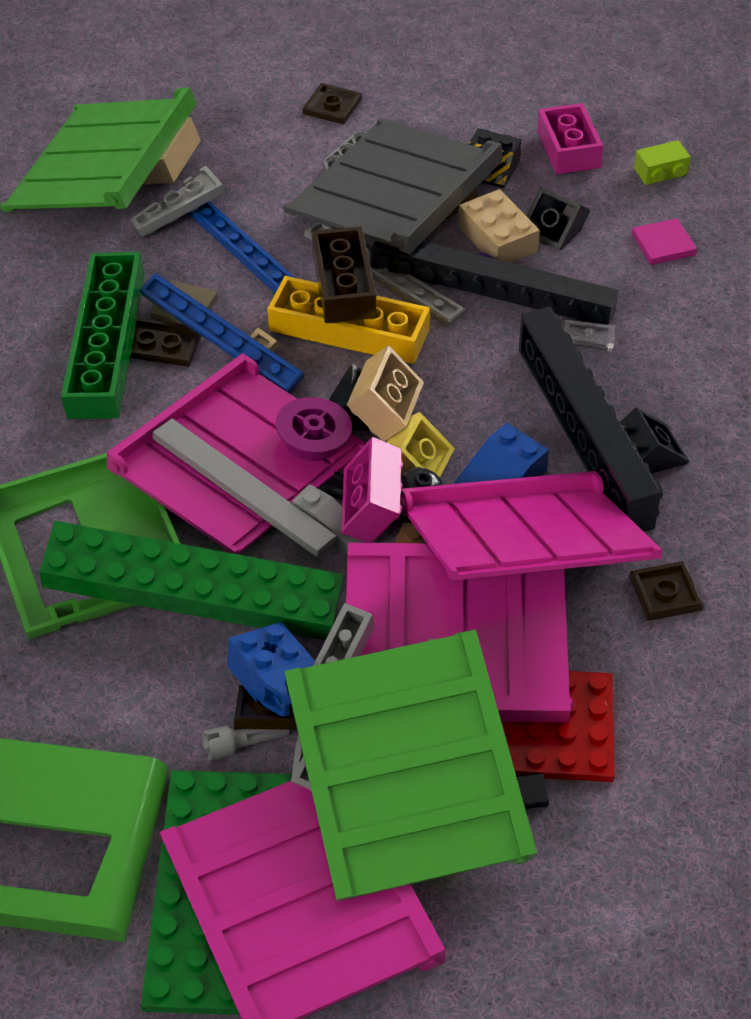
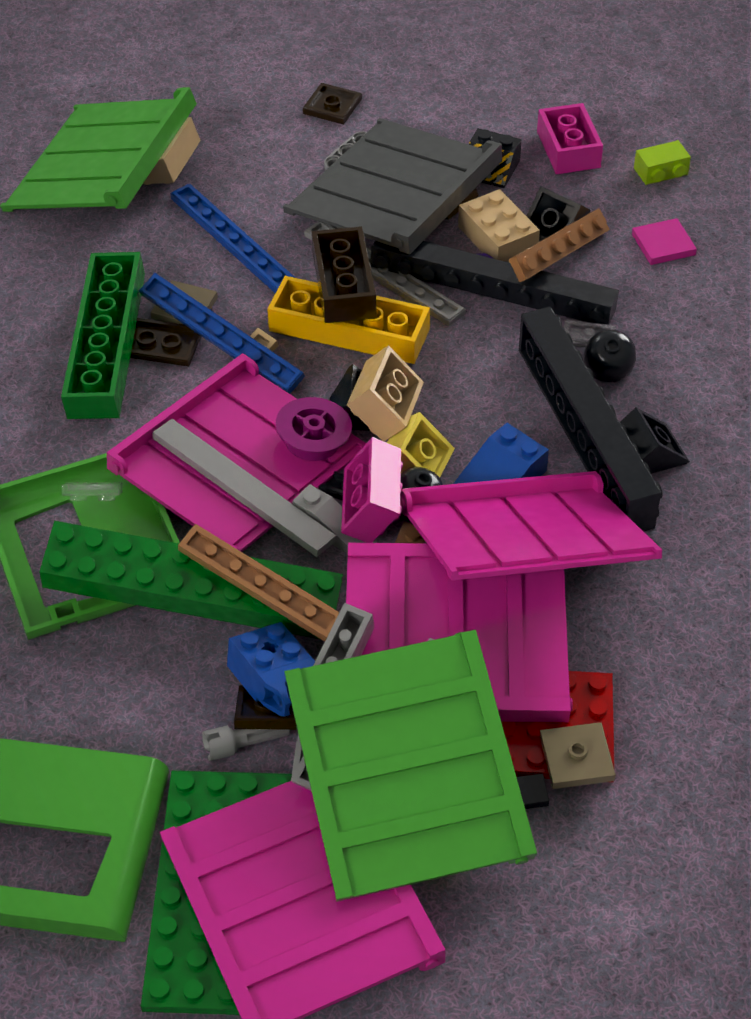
(80, 490): none -> clear plate
(177, 203): light grey wing -> none
(259, 581): none -> medium nougat plate
(559, 245): none -> medium nougat plate
(577, 755): none -> dark tan plate
(610, 355): none -> black cylinder
(666, 591): dark brown tile -> none

